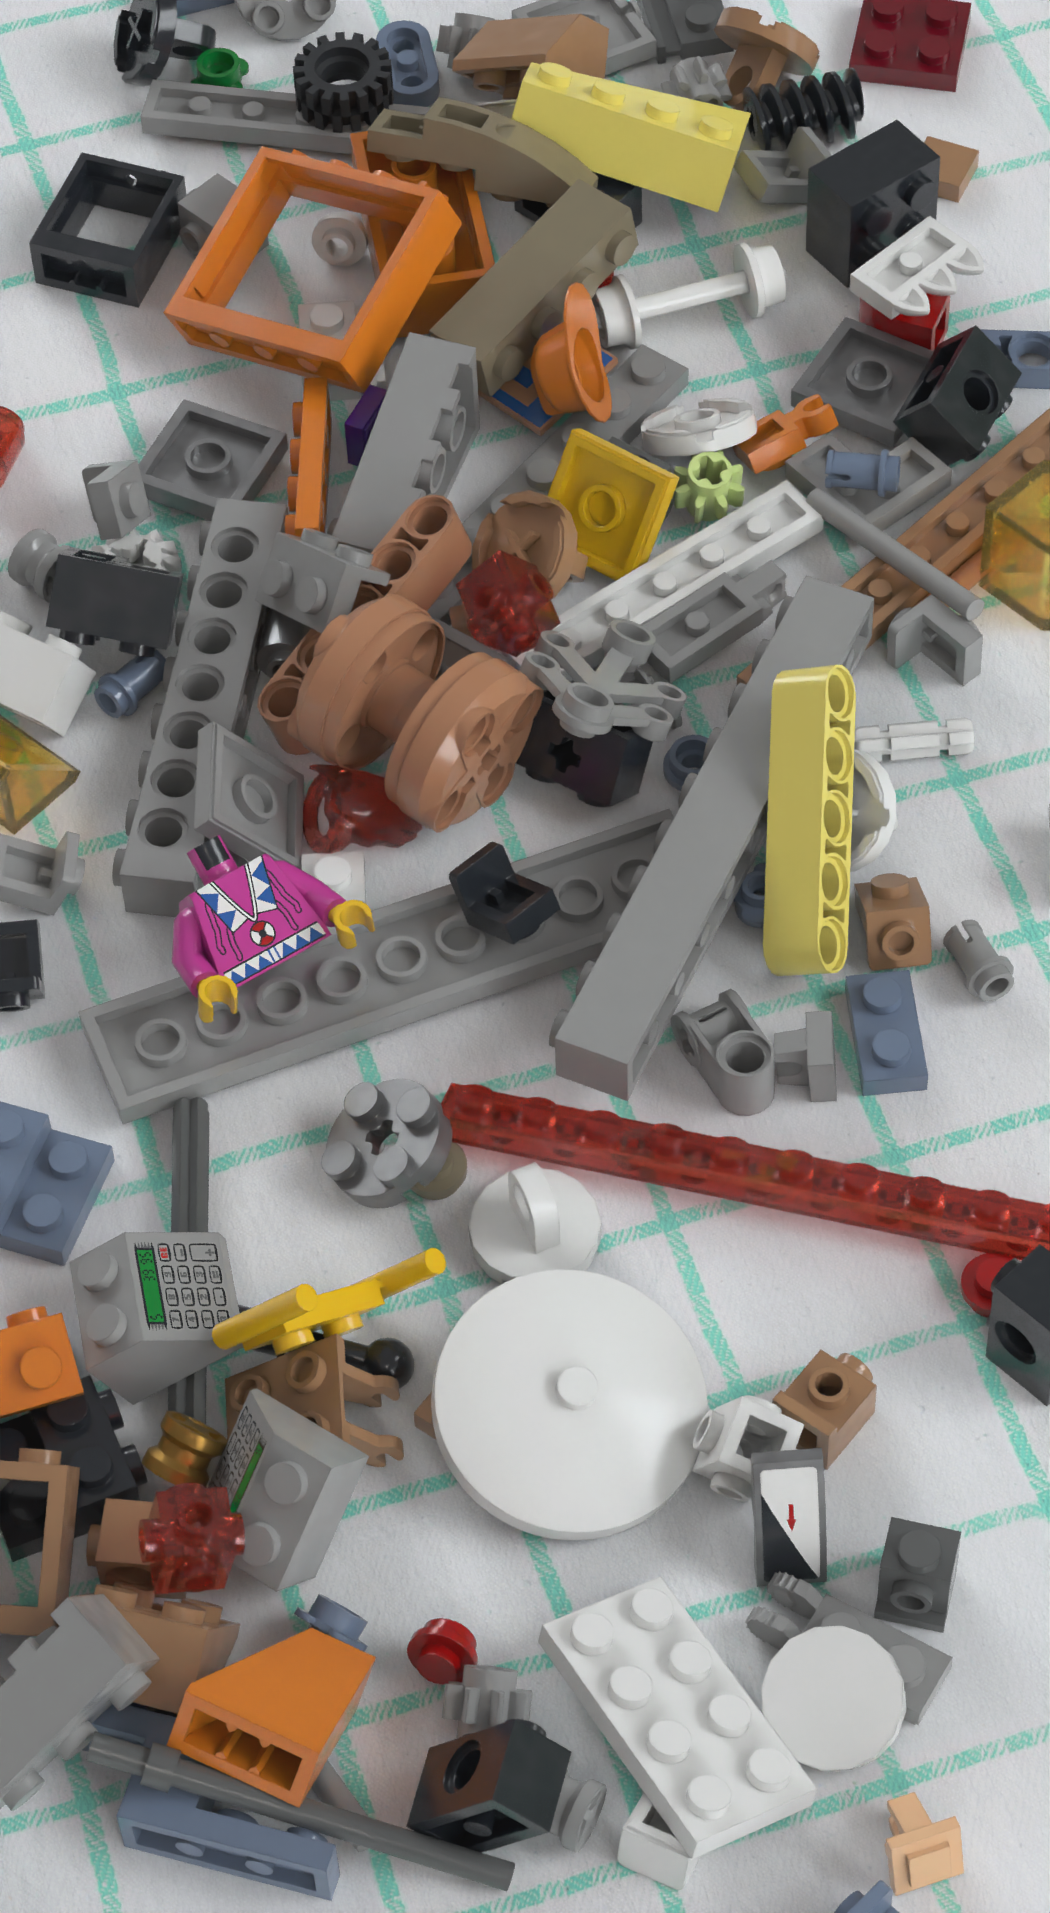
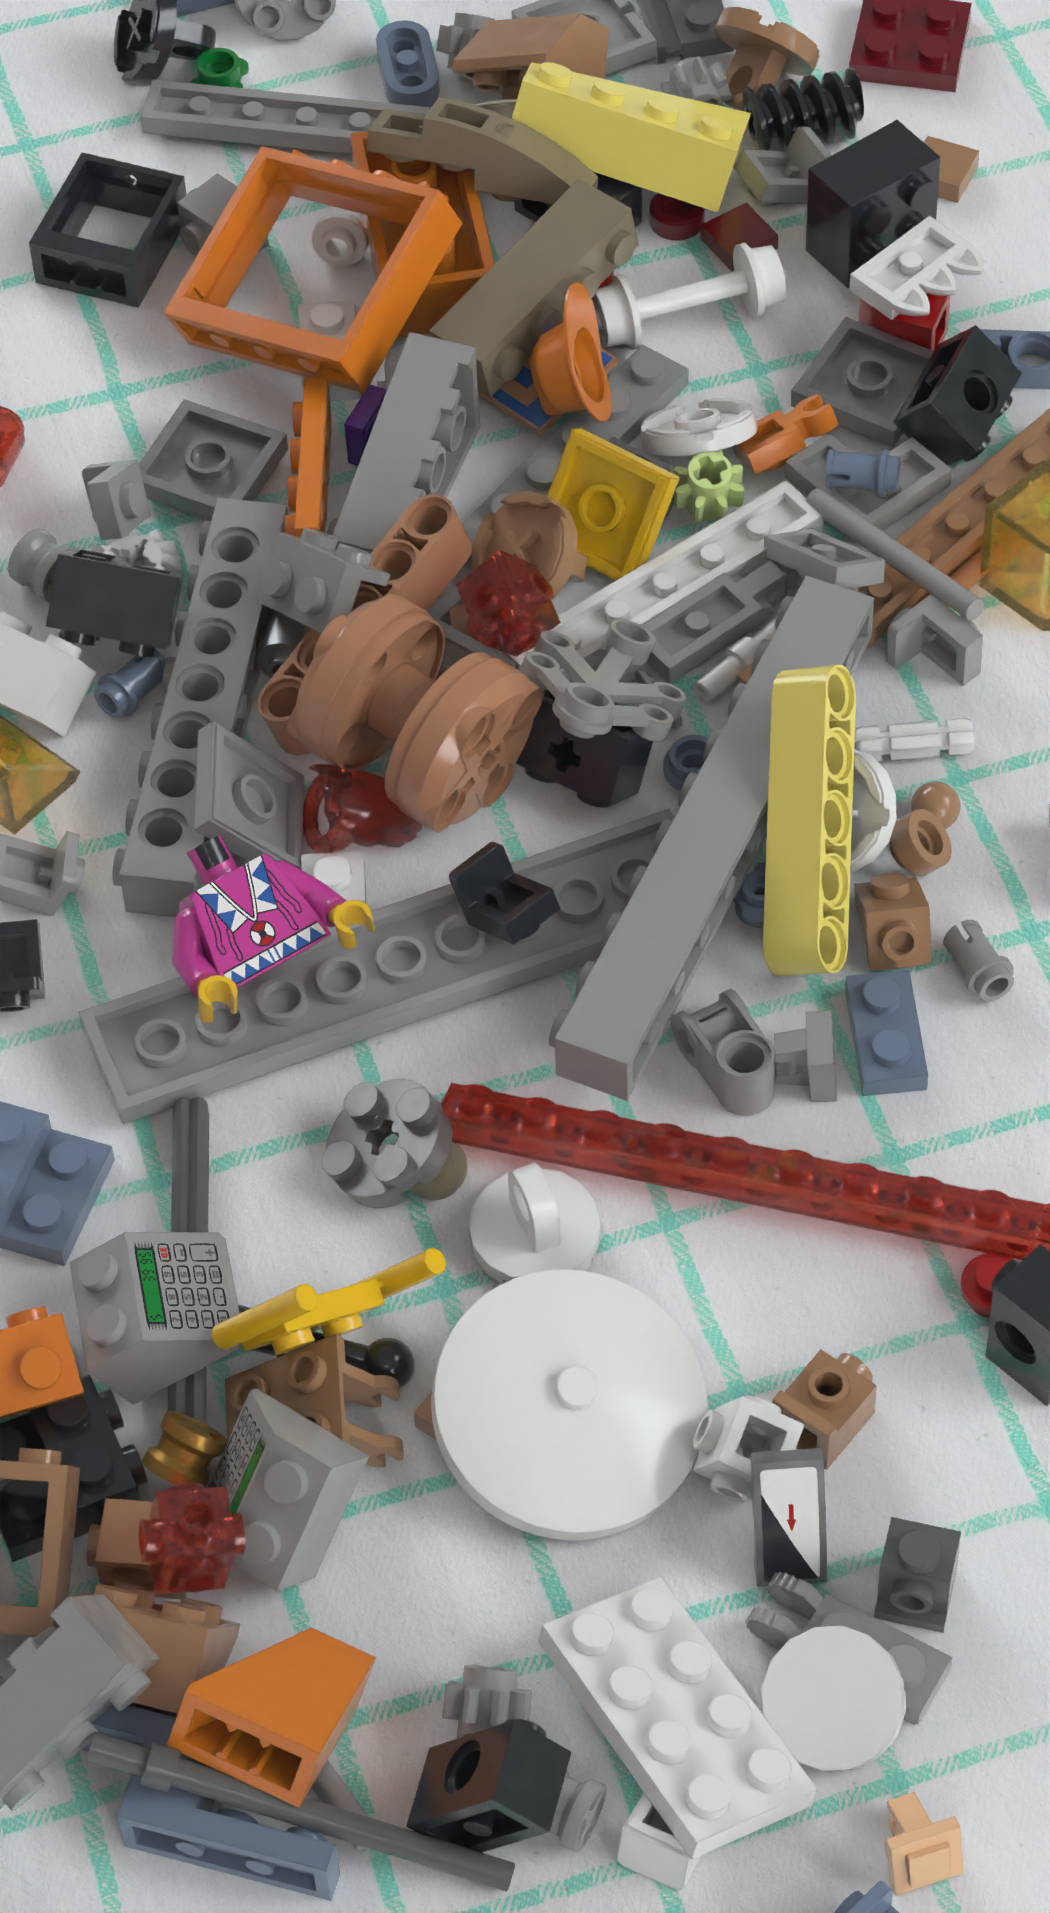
(335, 1621): sand blue plate -> none
(343, 61): black tyre -> none
(442, 1650): red plate -> none
(674, 218): none -> dark red tile
(734, 228): none -> dark red tile
(735, 661): none -> white bar
(823, 558): none -> light grey plate
(920, 837): none -> medium nougat plate

